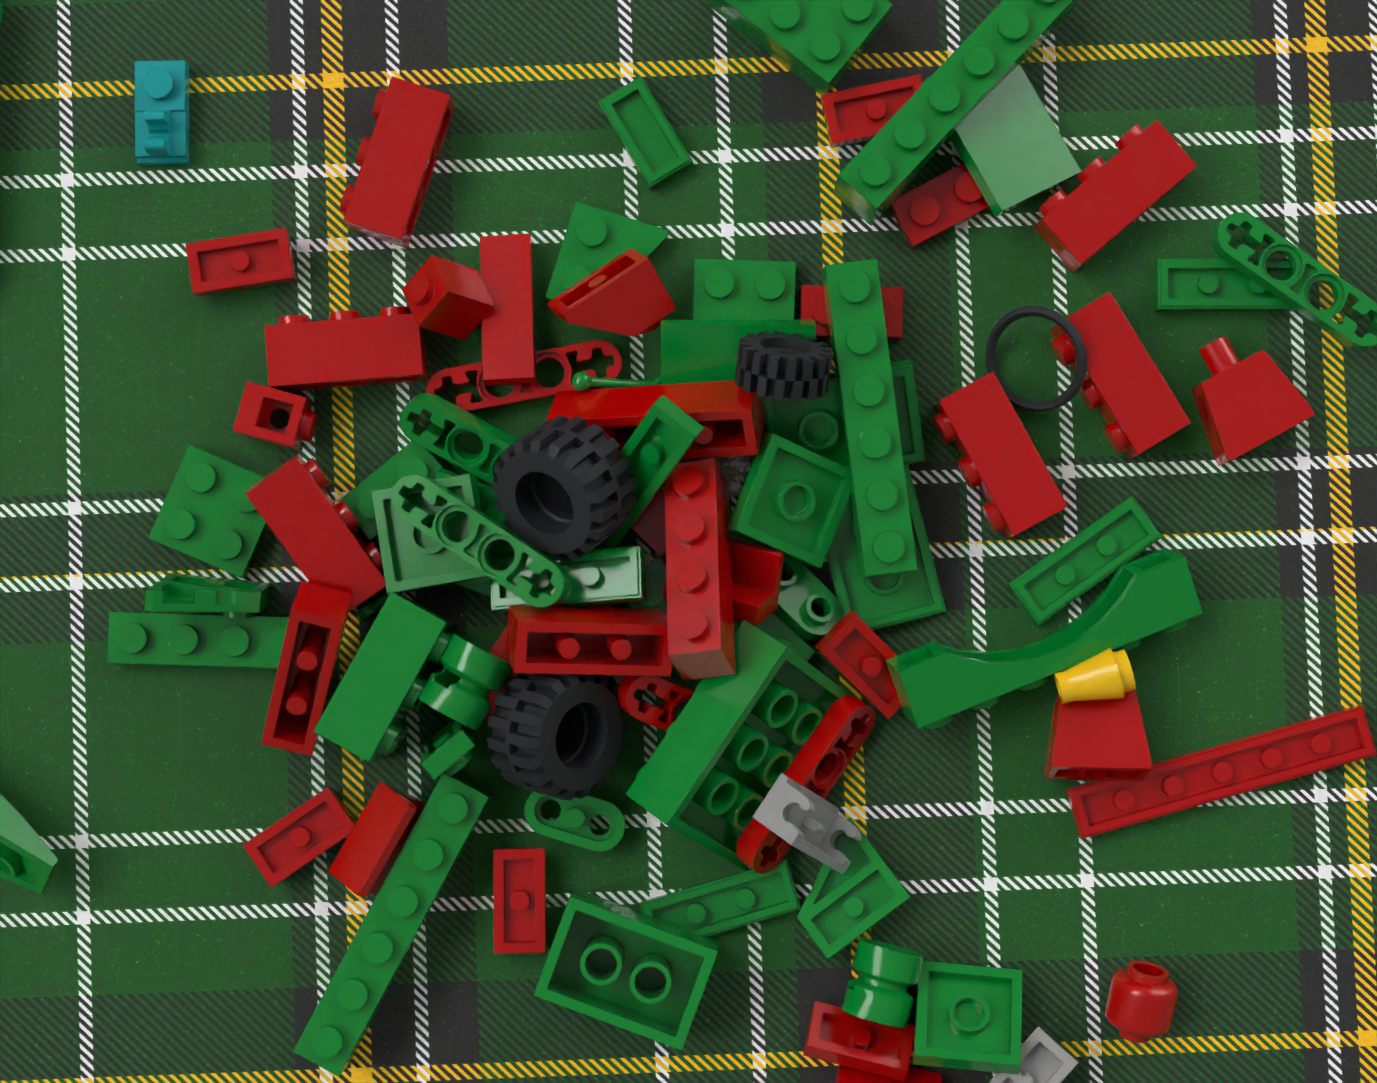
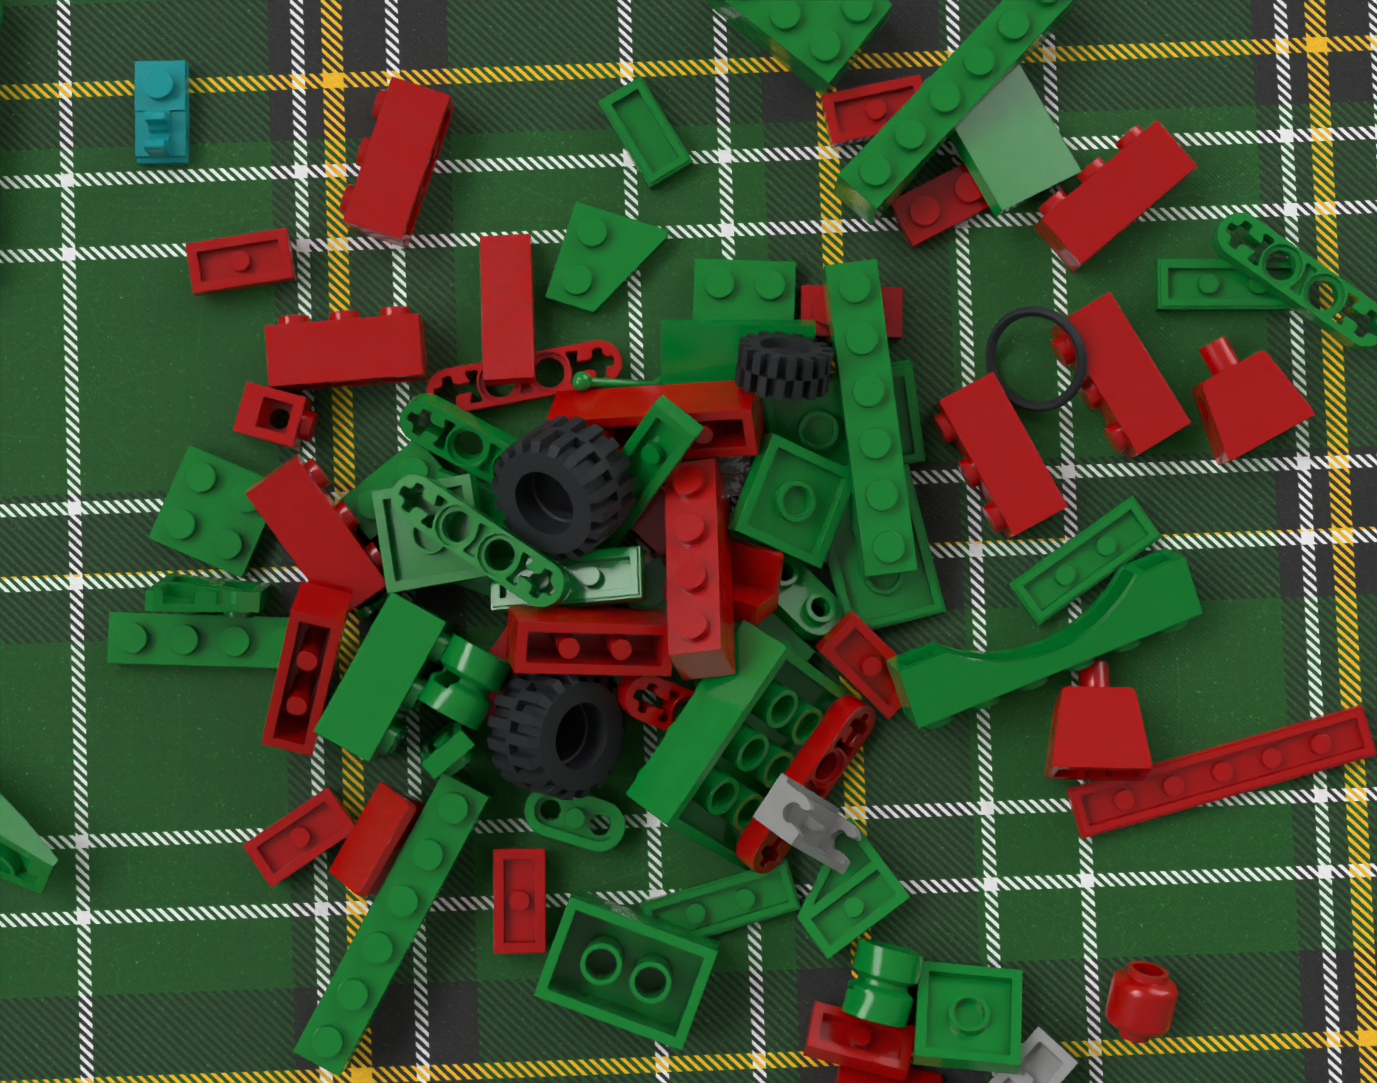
(447, 297): red brick -> none
(617, 297): red slope -> none
(1097, 678): yellow cone -> none

